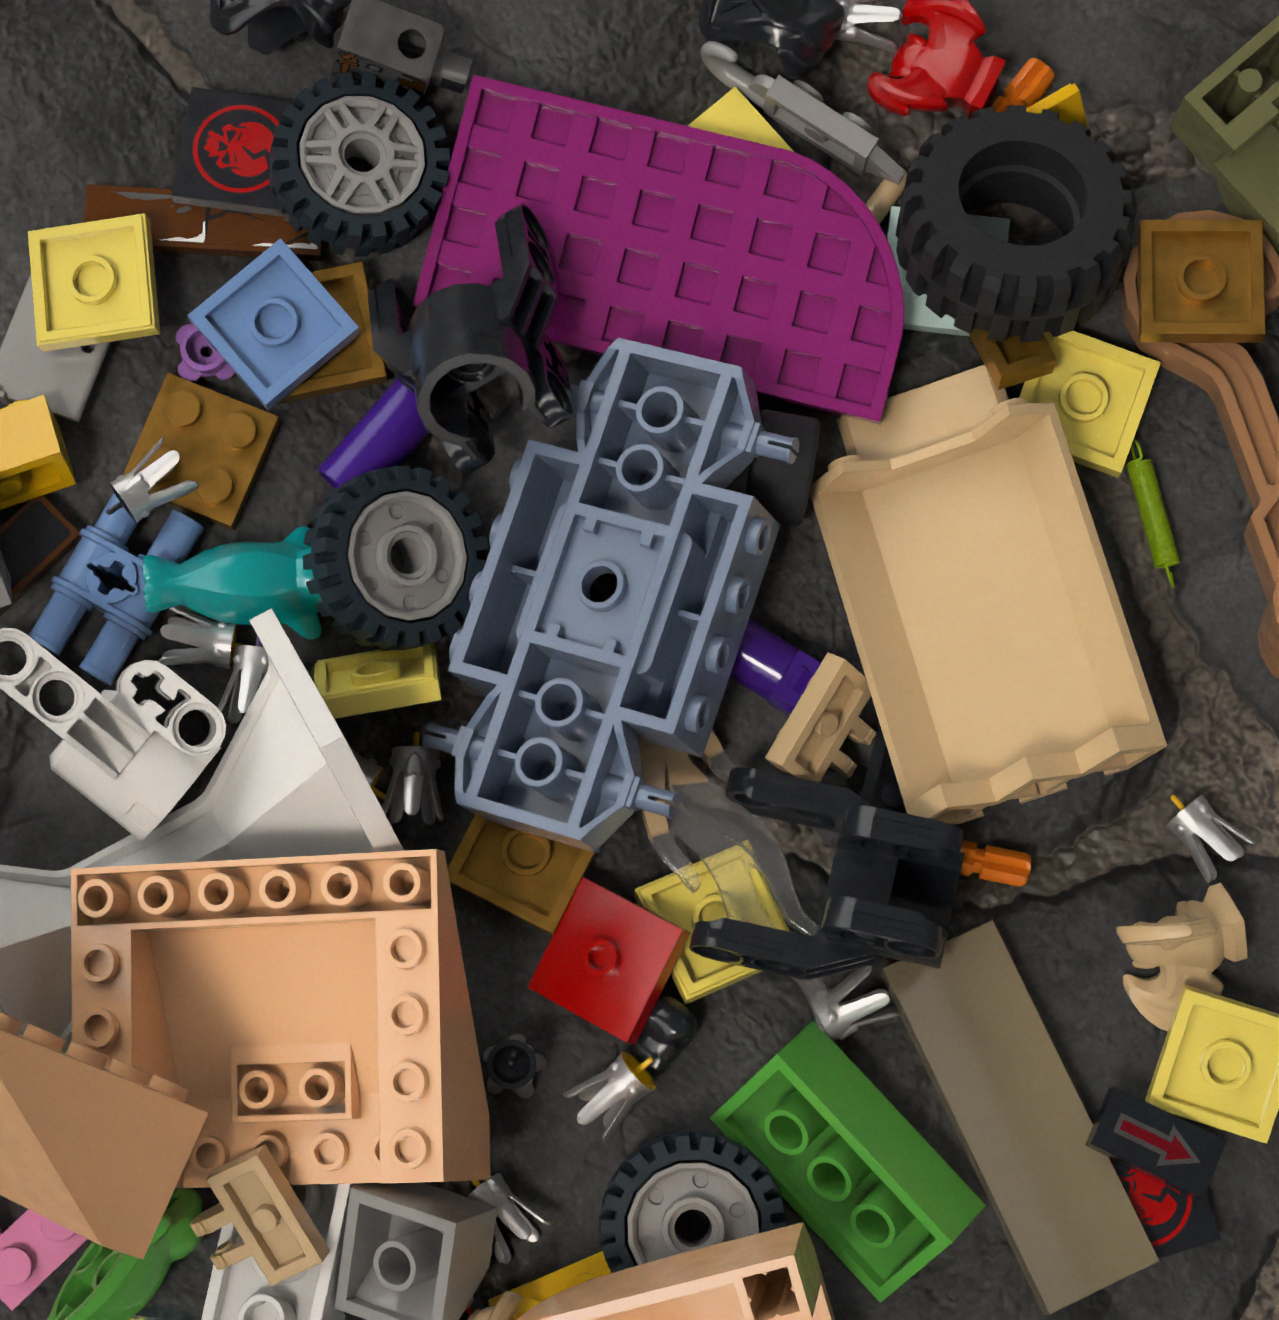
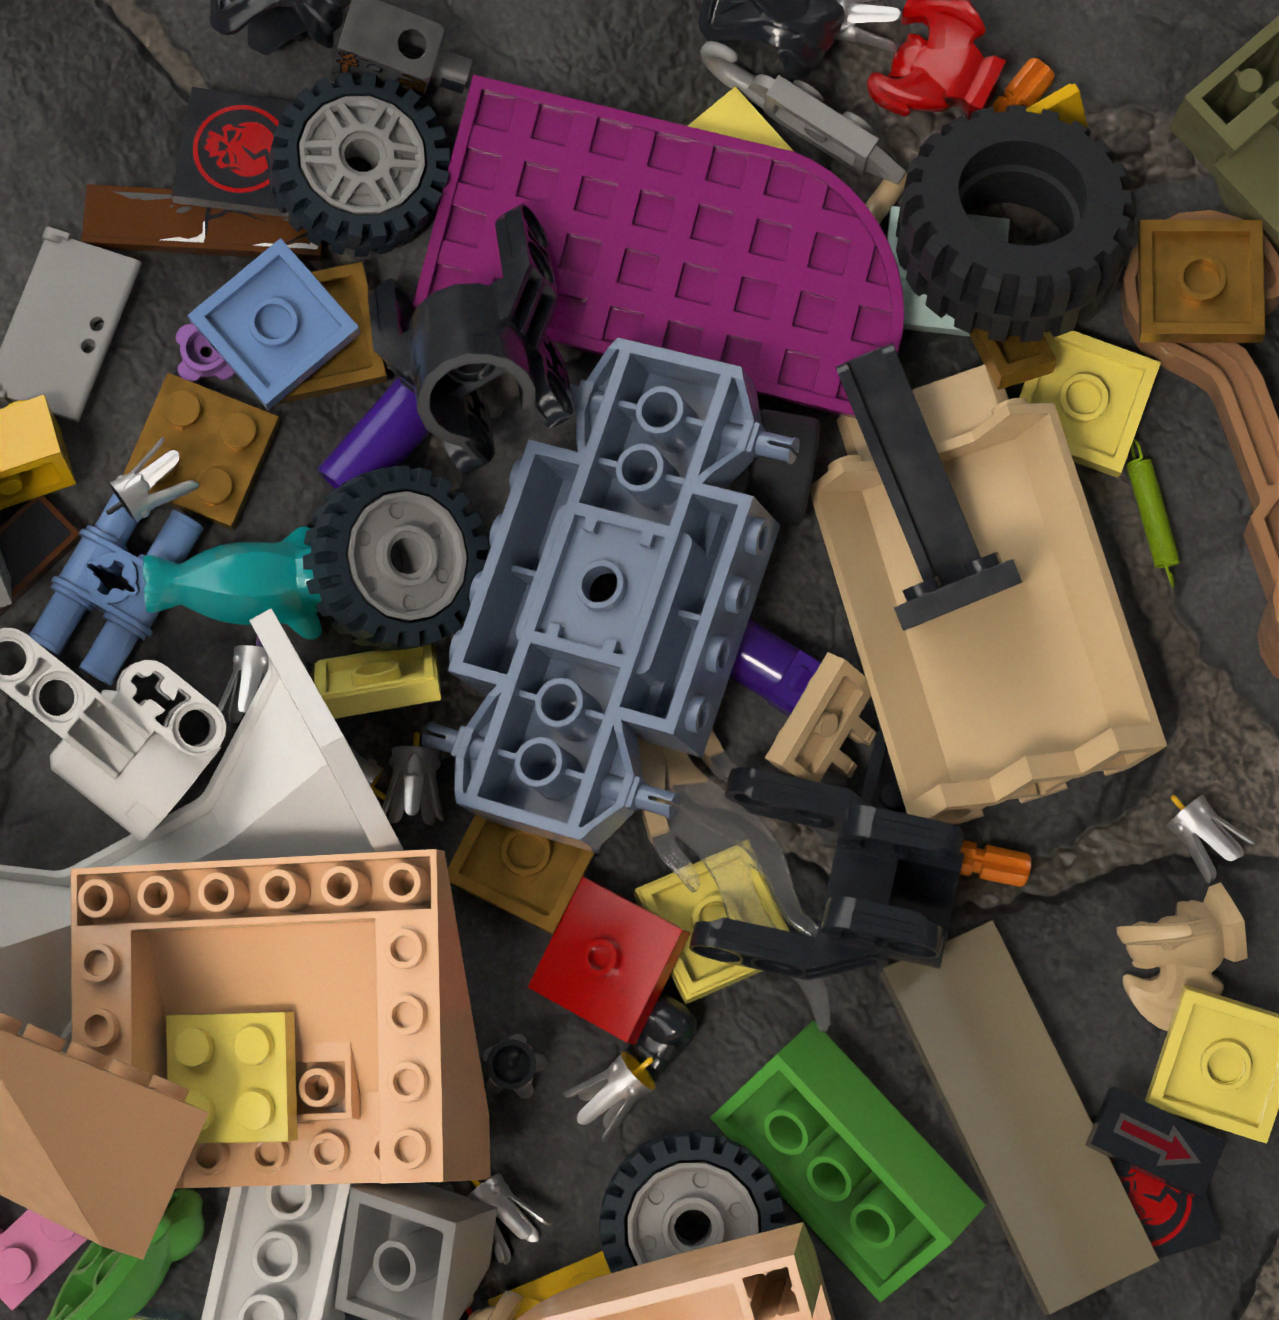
(93, 282): light yellow plate -> none
(214, 639): flat silver piece -> none
(237, 1072): none -> light yellow plate
(265, 1214): tan hinge -> none
(845, 1014): flat silver piece -> none
(920, 493): none -> black bracket

